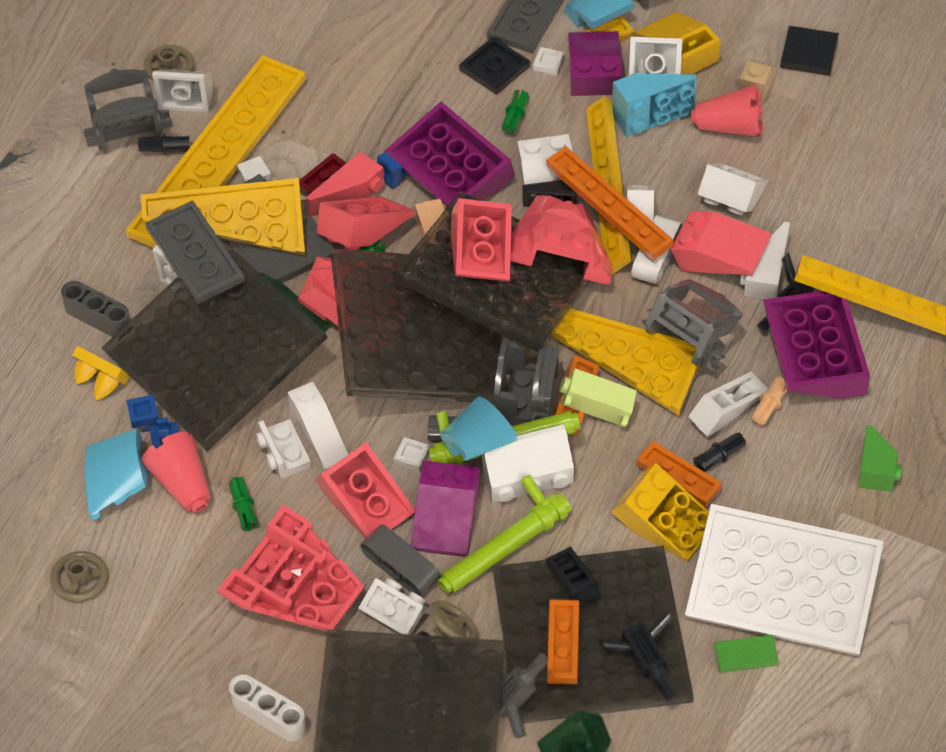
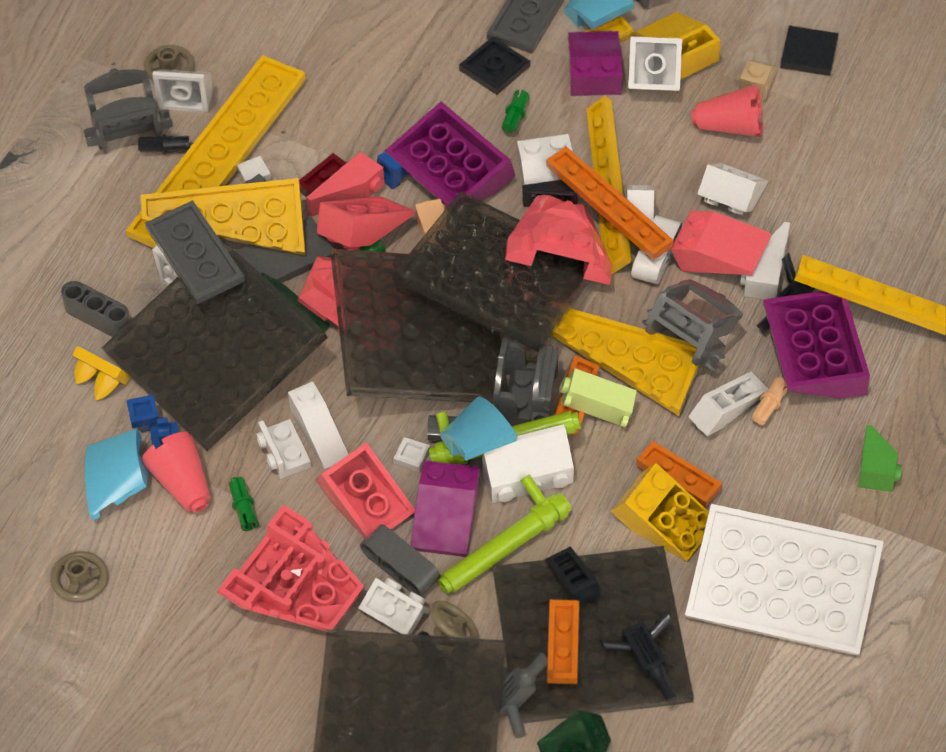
(272, 719): white beam -> none
(481, 239): coral slope -> none
(548, 61): white tile -> none
(652, 100): medium azure slope -> none
(719, 452): black axle -> none
(746, 653): bright green tile -> none

